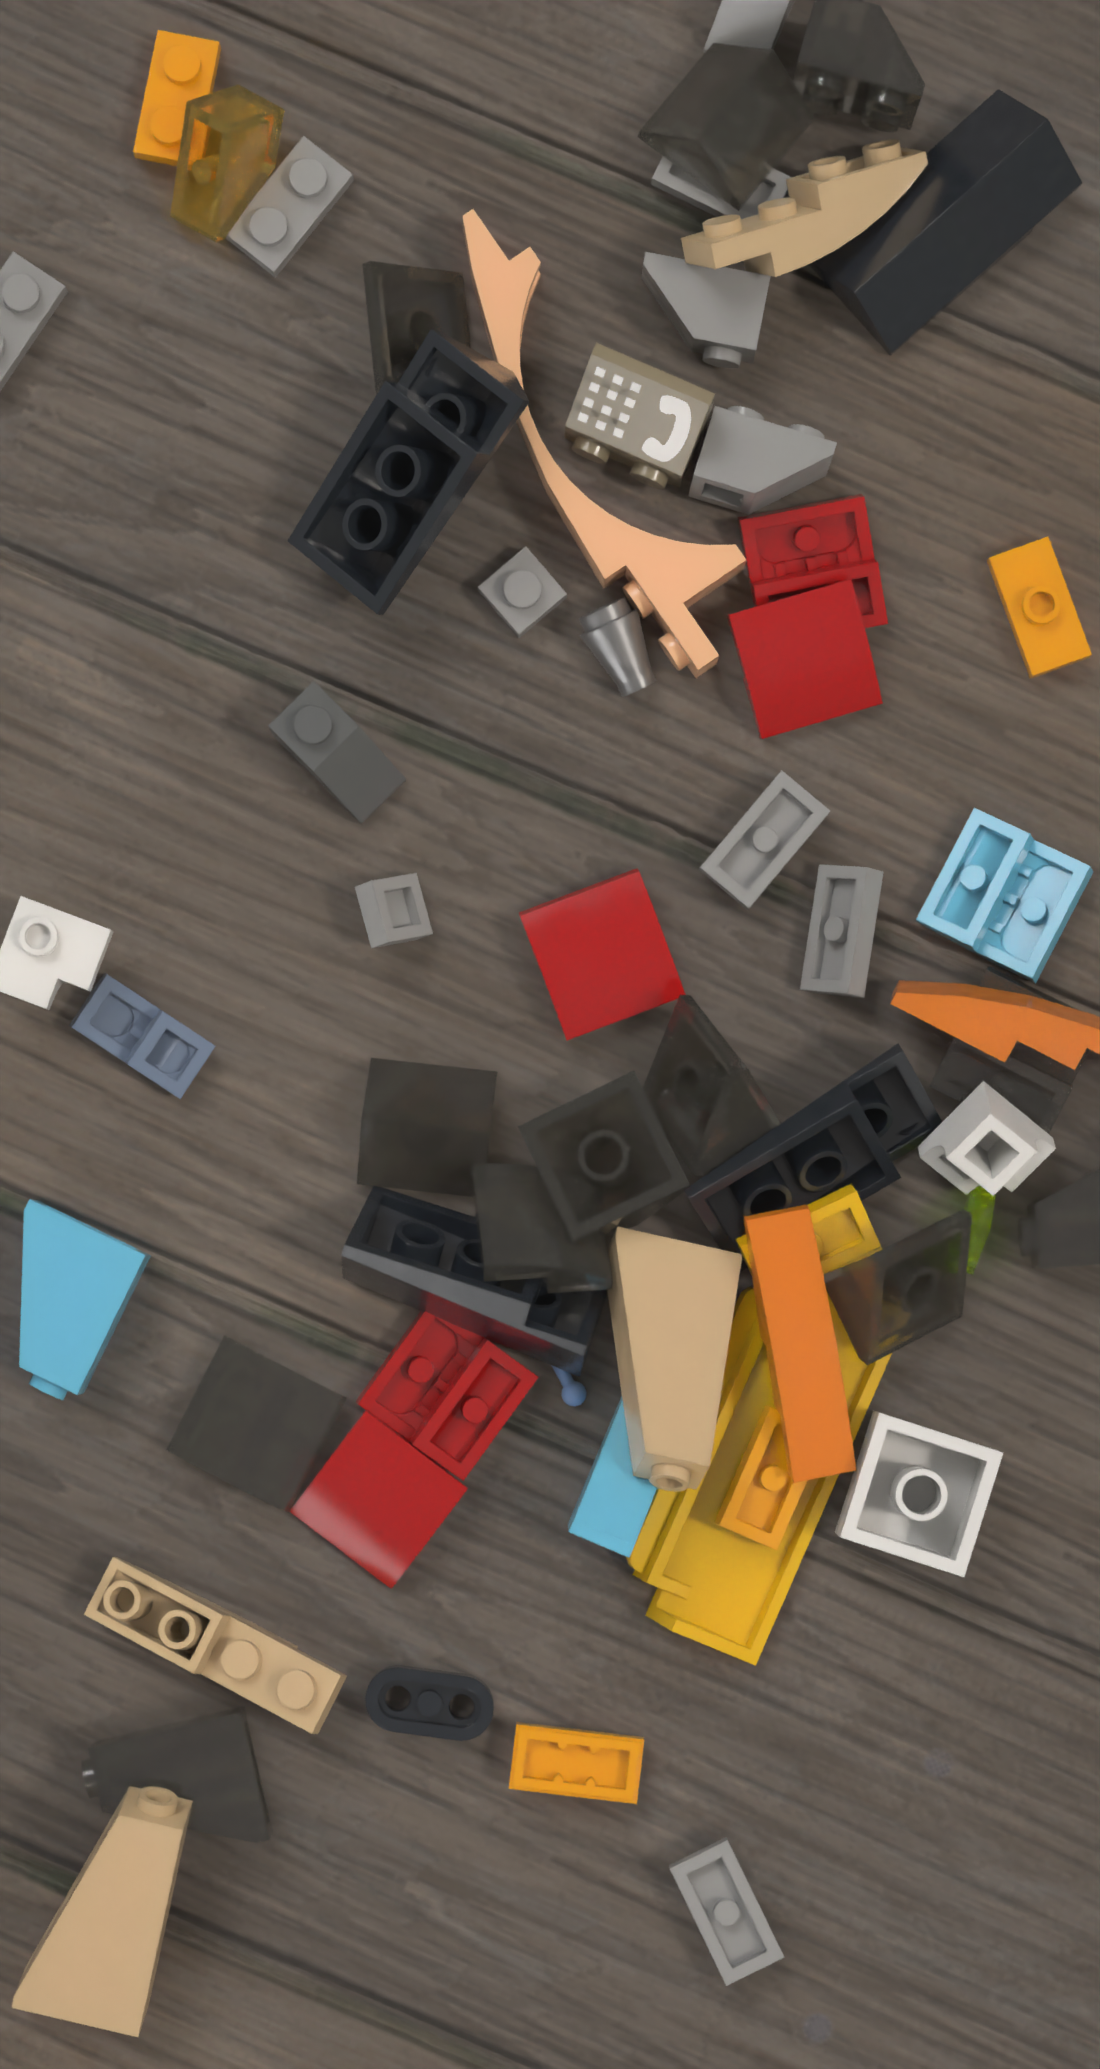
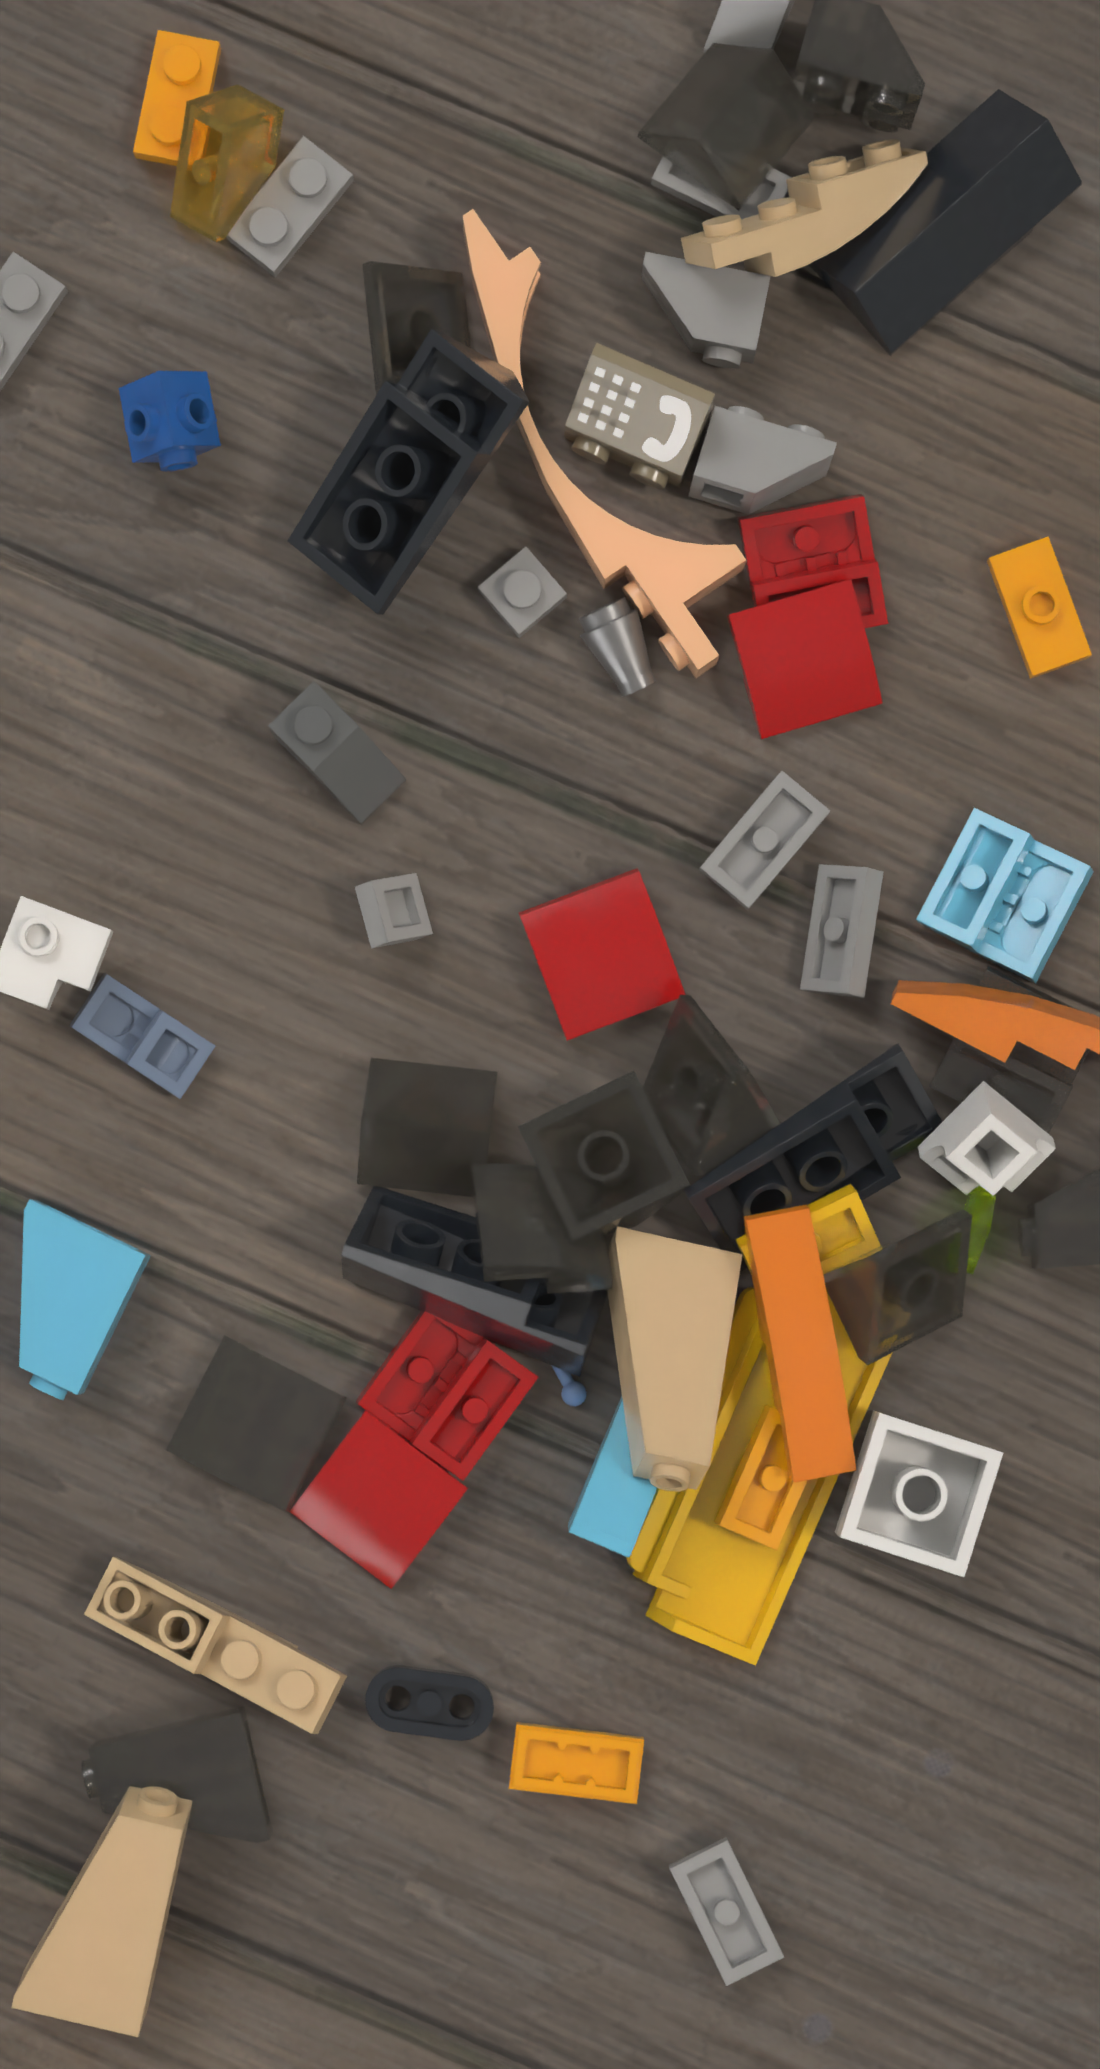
(169, 418): none -> blue brick

